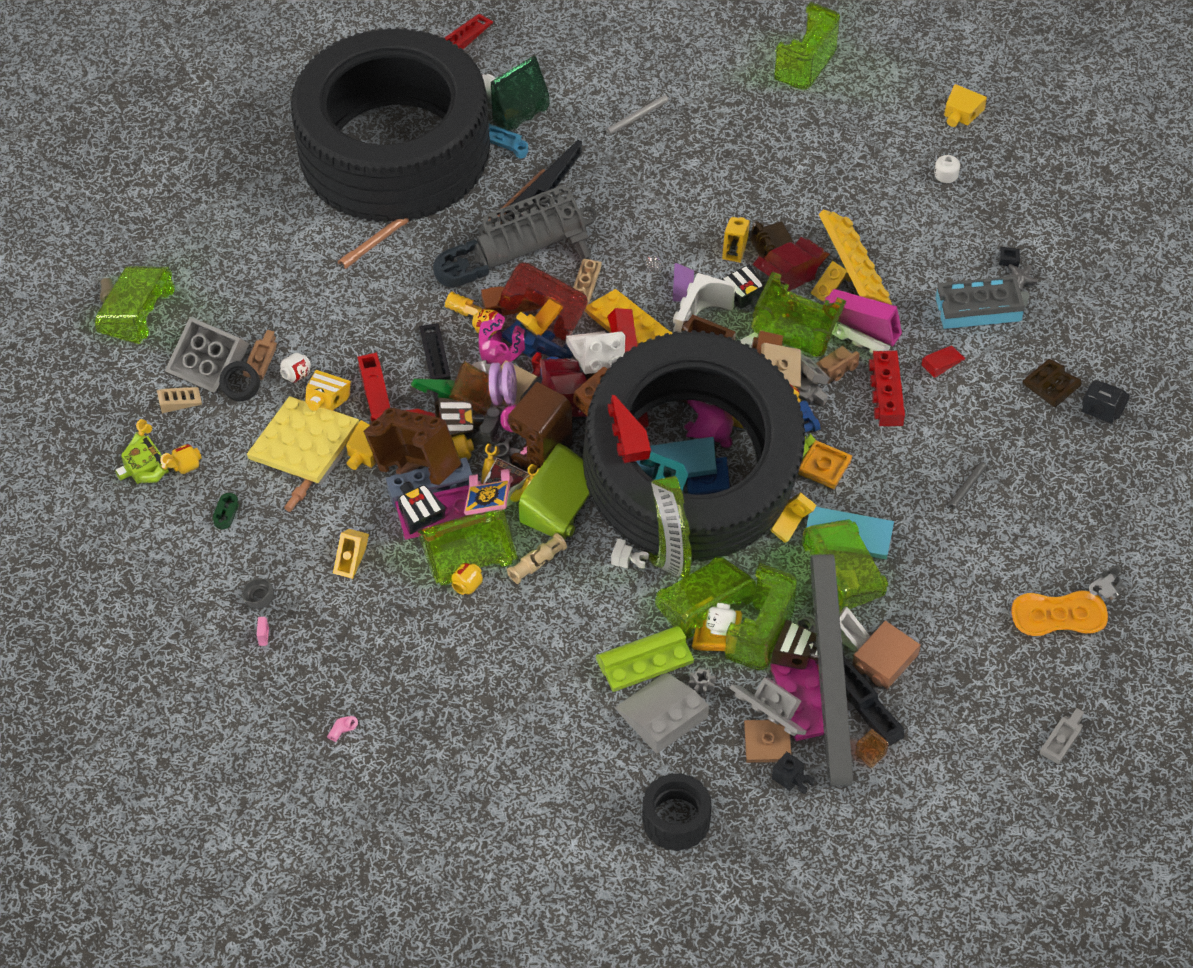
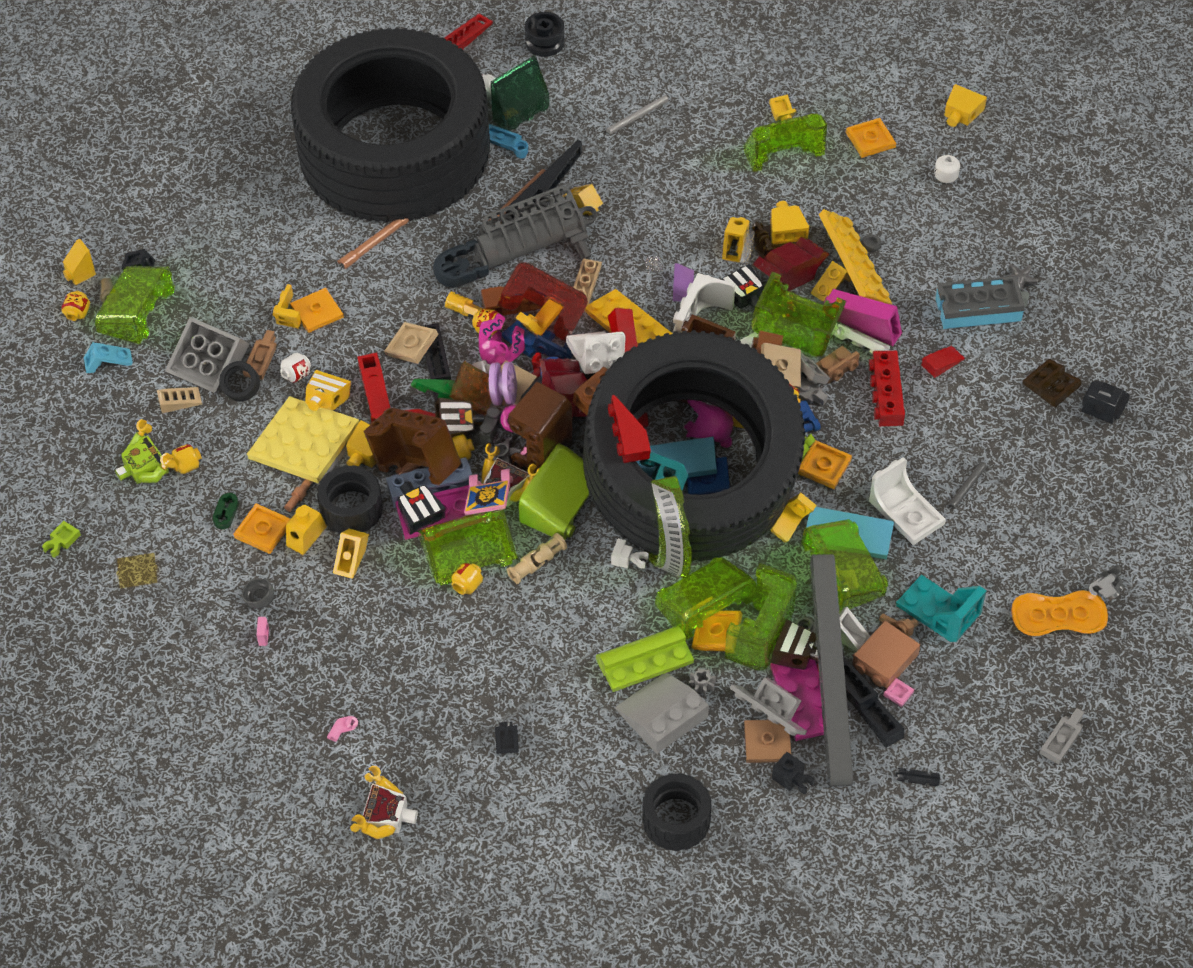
(63, 537): none -> lime plate
(75, 305): none -> yellow head
(78, 263): none -> yellow slope
(101, 353): none -> medium azure bracket
(137, 570): none -> clear yellow piece
(138, 258): none -> black bracket
(262, 528): none -> light orange plate
(286, 316): none -> yellow bracket
(307, 526): none -> yellow torso
(317, 310): none -> light orange plate
(346, 480): none -> black tyre
(384, 808): none -> torso
(411, 342): none -> tan plate
(506, 738): none -> black bracket
(544, 34): none -> black wheel
(586, 196): none -> yellow slope
(720, 618): white head -> none
(747, 249): none -> clear tile
(781, 108): none -> yellow bracket
(787, 224): none -> yellow torso
(803, 61): clear neon green windscreen -> none
(803, 131): none -> clear neon green windscreen
(870, 137): none -> light orange plate
(871, 243): none -> dark grey tile
(871, 748): clear orange panel -> none
(898, 692): none -> bright pink tile
(900, 502): none -> white bracket
(904, 625): none -> medium nougat piece
(917, 776): none -> black axle
(940, 610): none -> teal bracket
(1009, 256): black plate -> none

